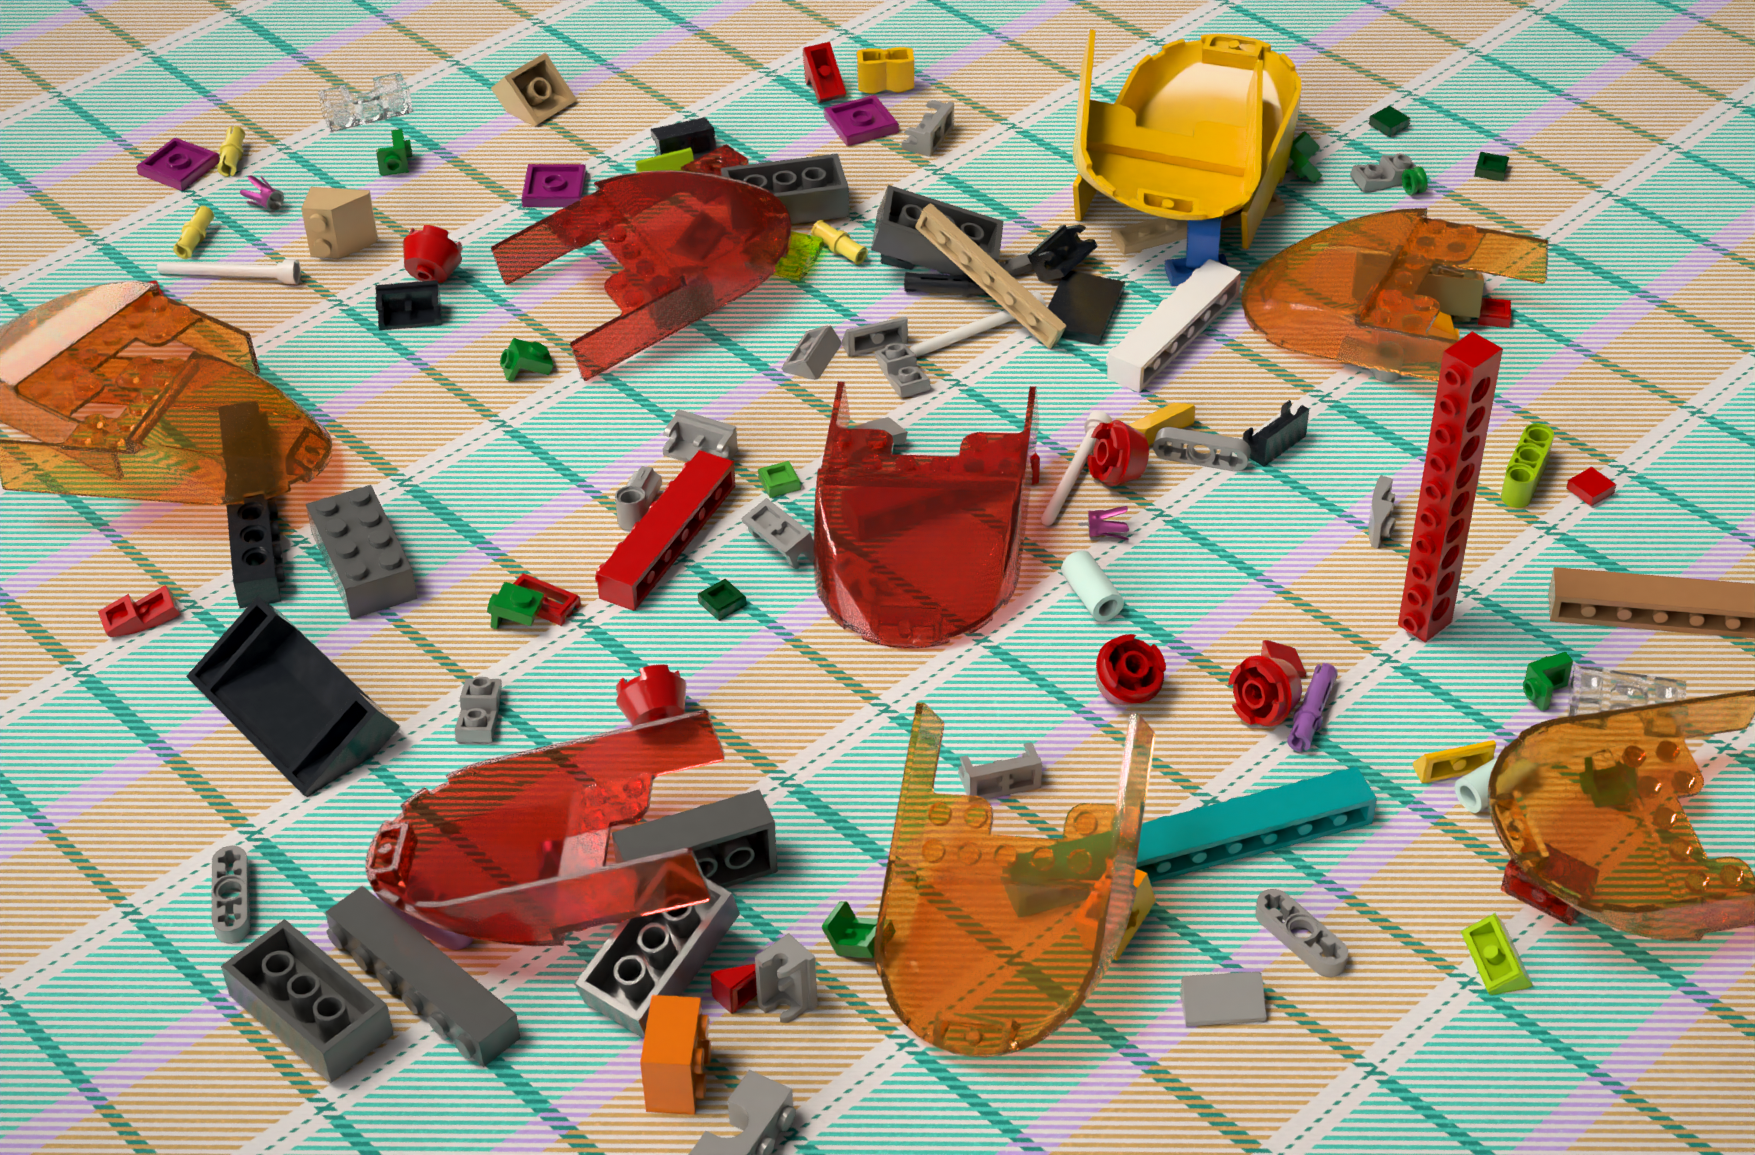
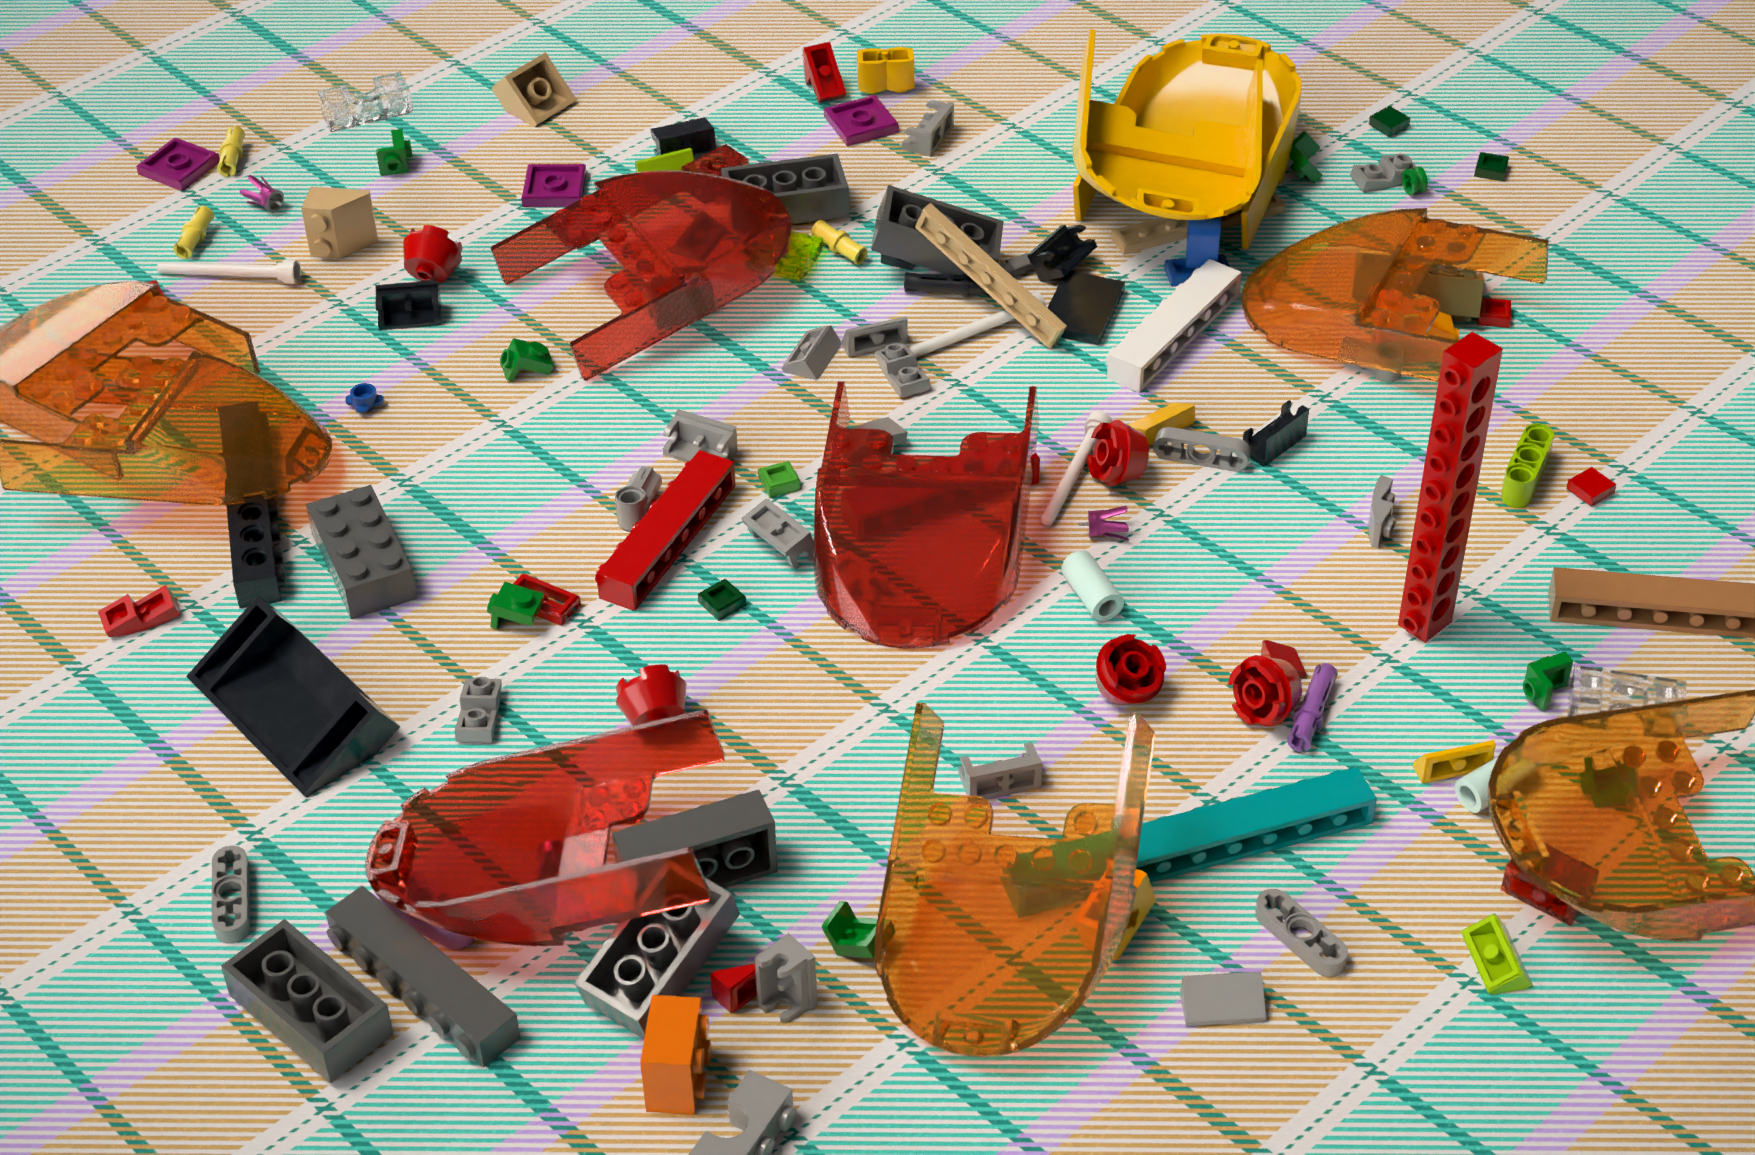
(364, 398): none -> blue plate

